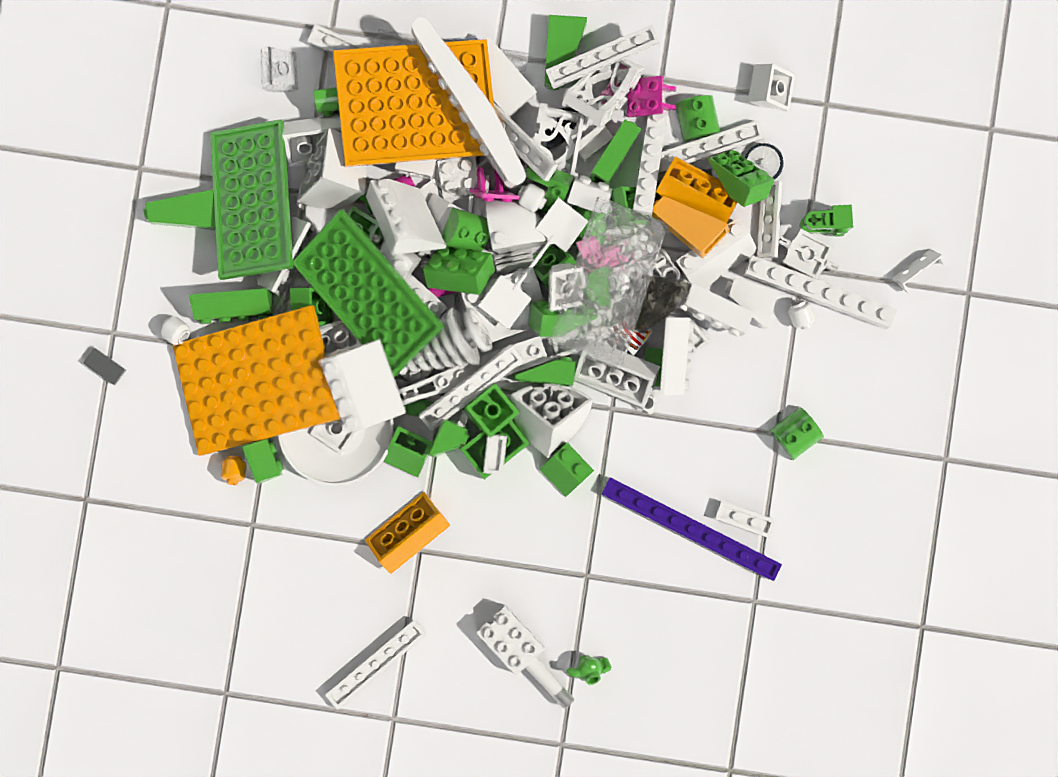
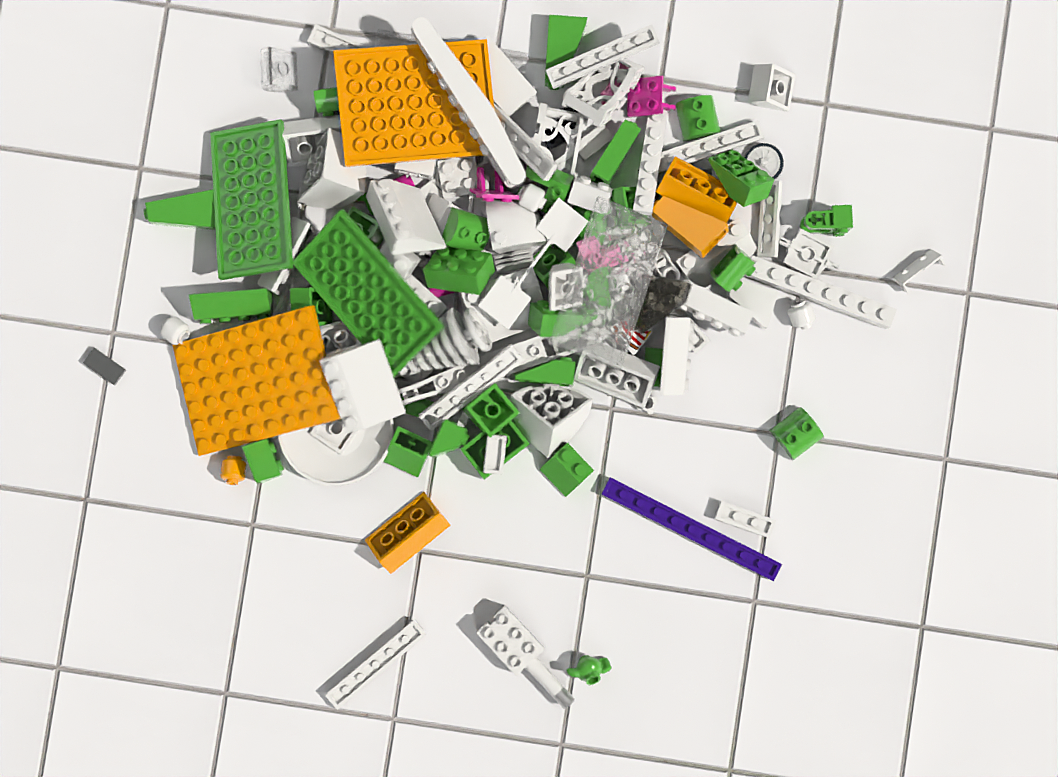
(732, 269): none -> bright green brick

